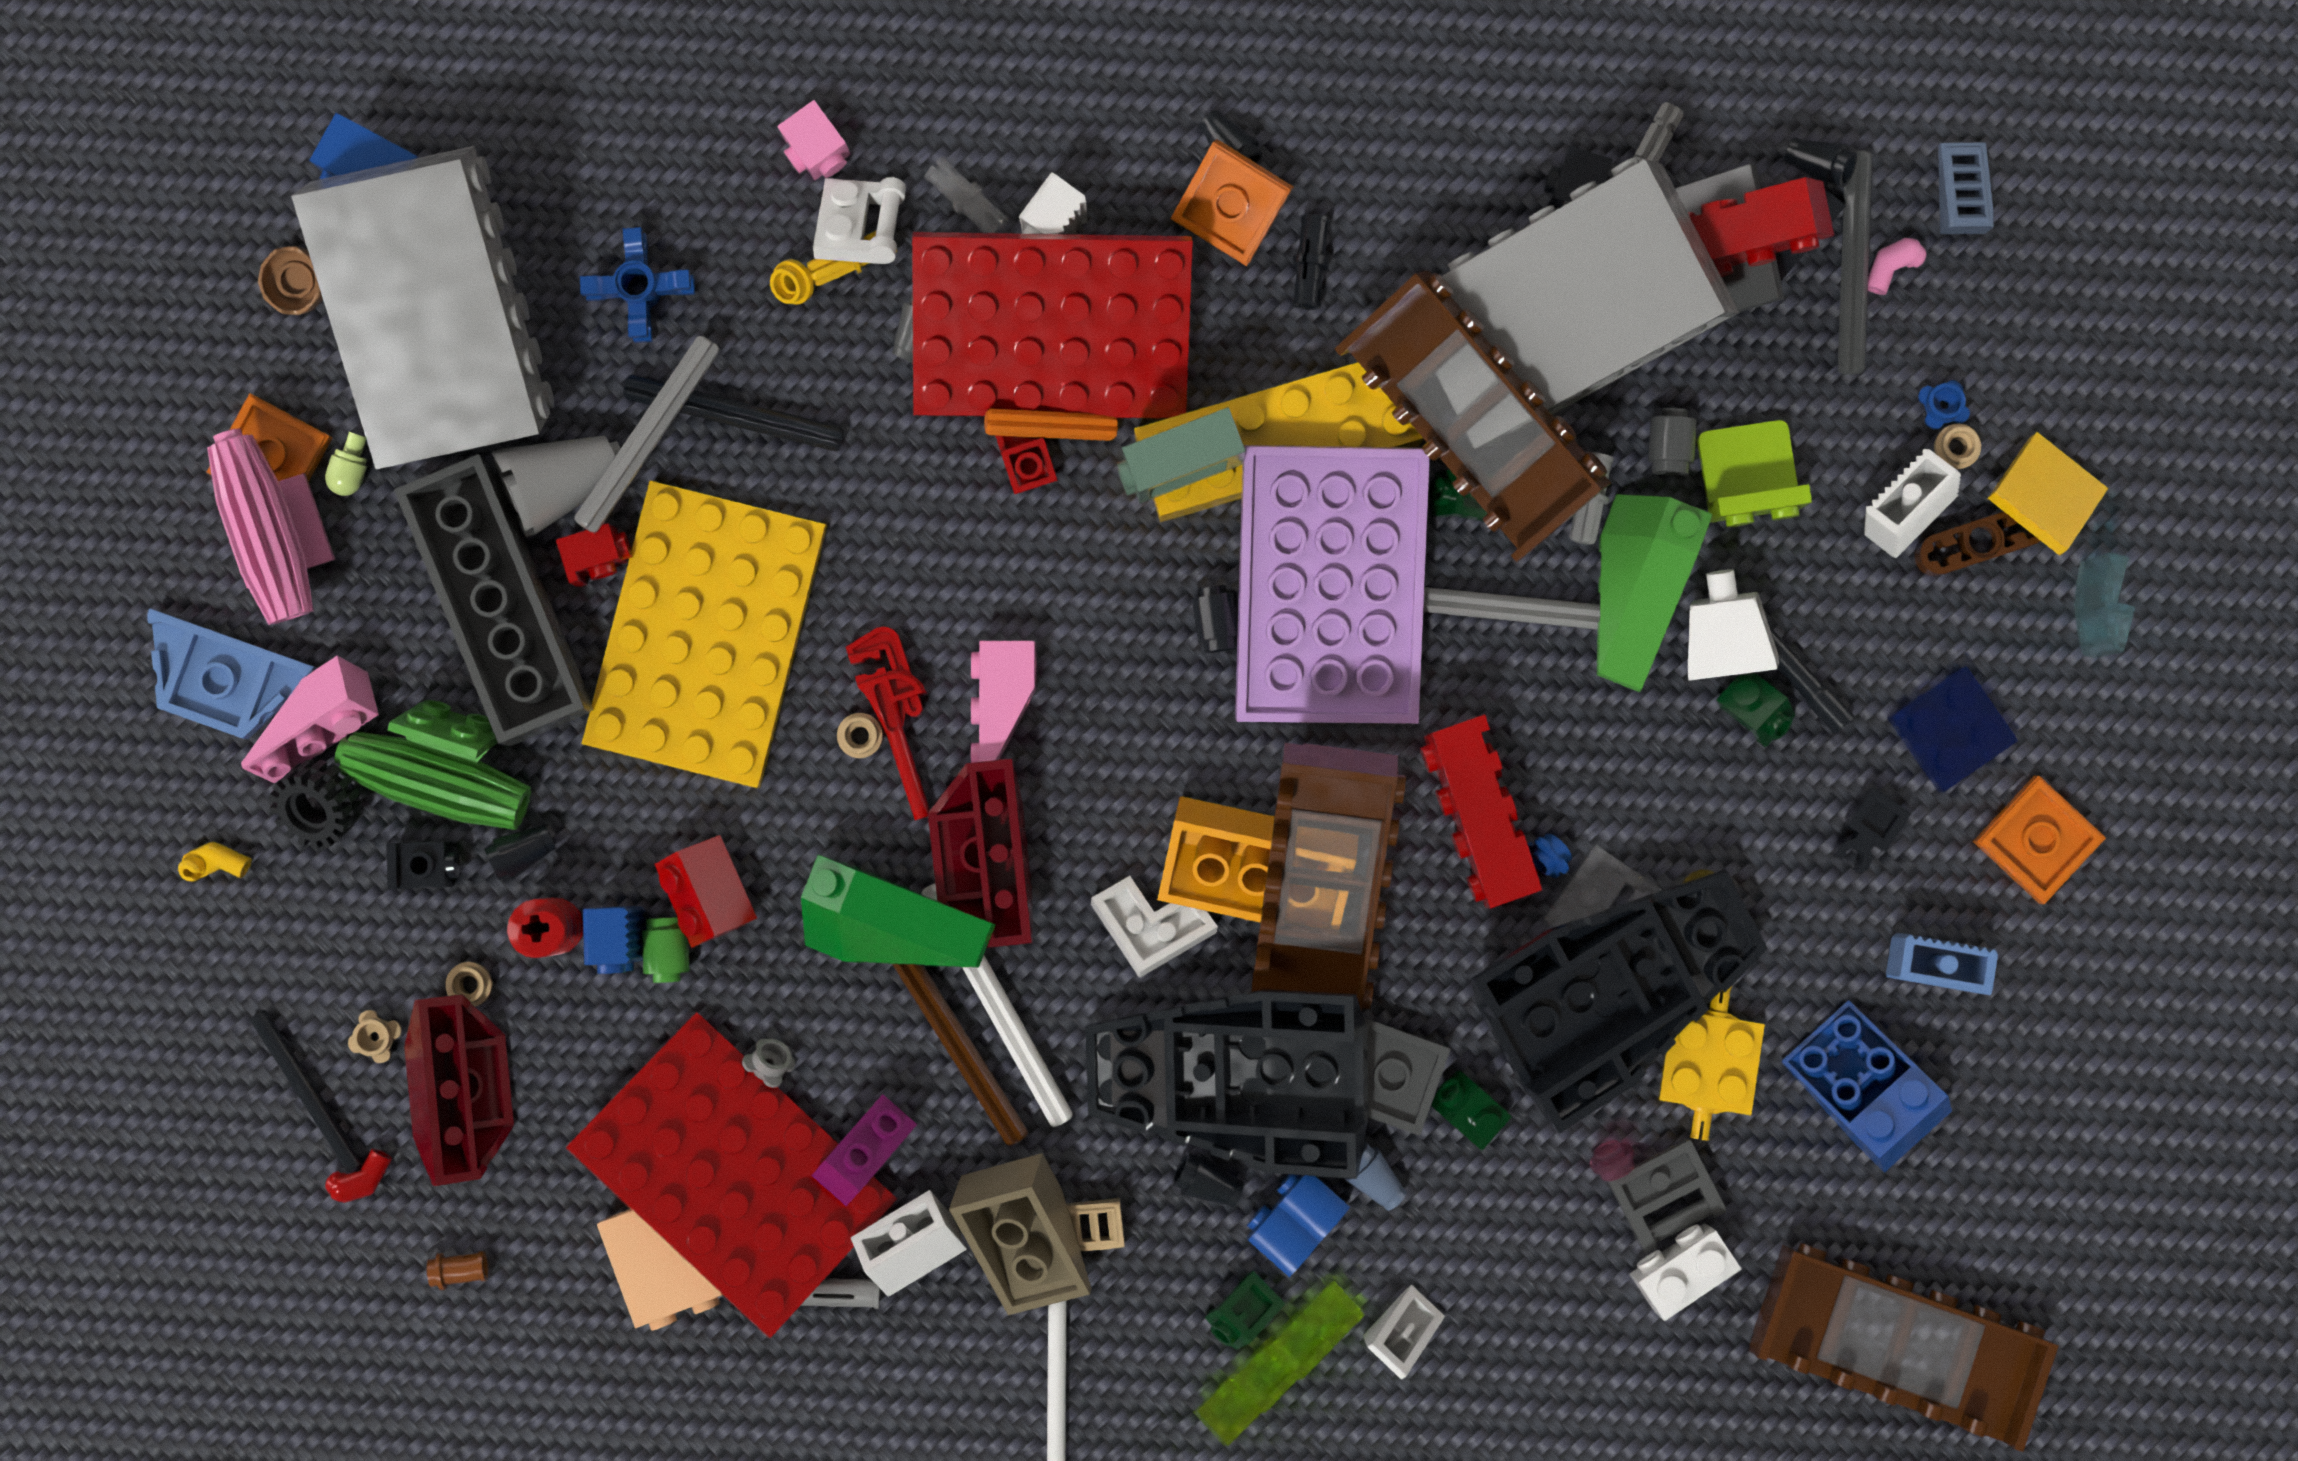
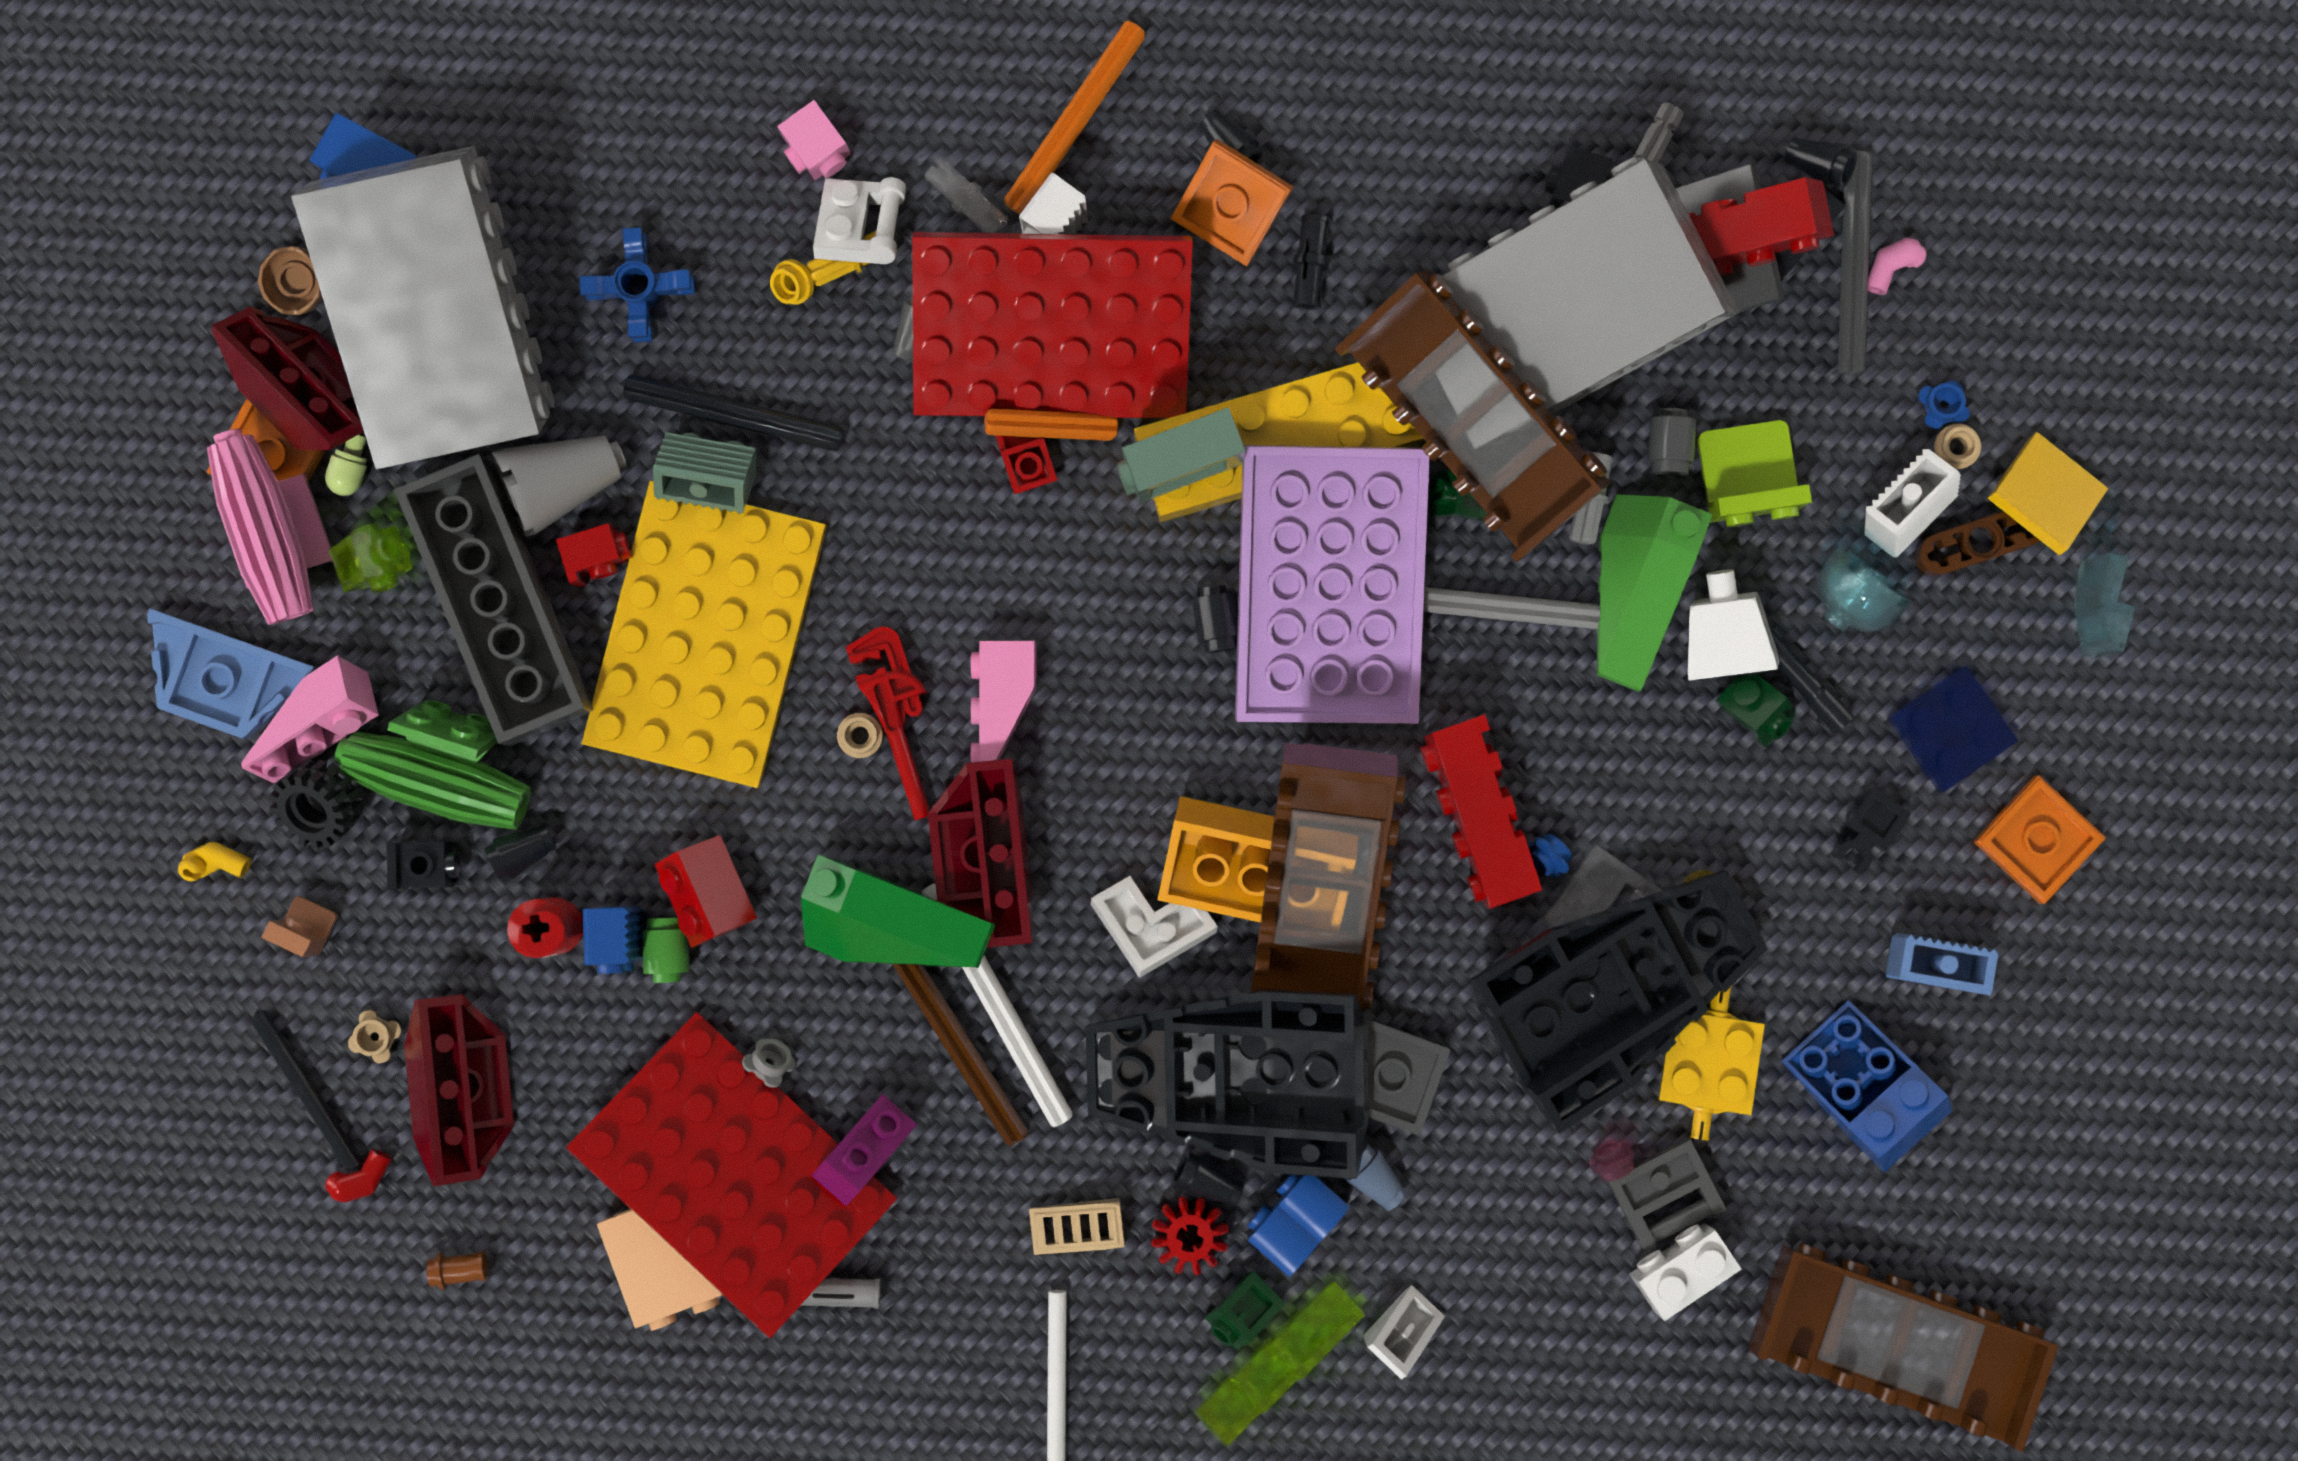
(290, 378): none -> dark red wedge
(303, 928): none -> nougat bracket
(371, 559): none -> clear neon green brick
(456, 977): tan plate -> none
(647, 434): light grey axle -> none
(704, 472): none -> sand green brick
(908, 1243): white brick -> none
(1021, 1233): dark tan slope -> none
(1075, 116): none -> orange axle
(1175, 1241): none -> red gear
(1470, 1109): dark green bracket -> none
(1858, 594): none -> clear light blue cylinder
(1950, 220): sand blue slope -> none

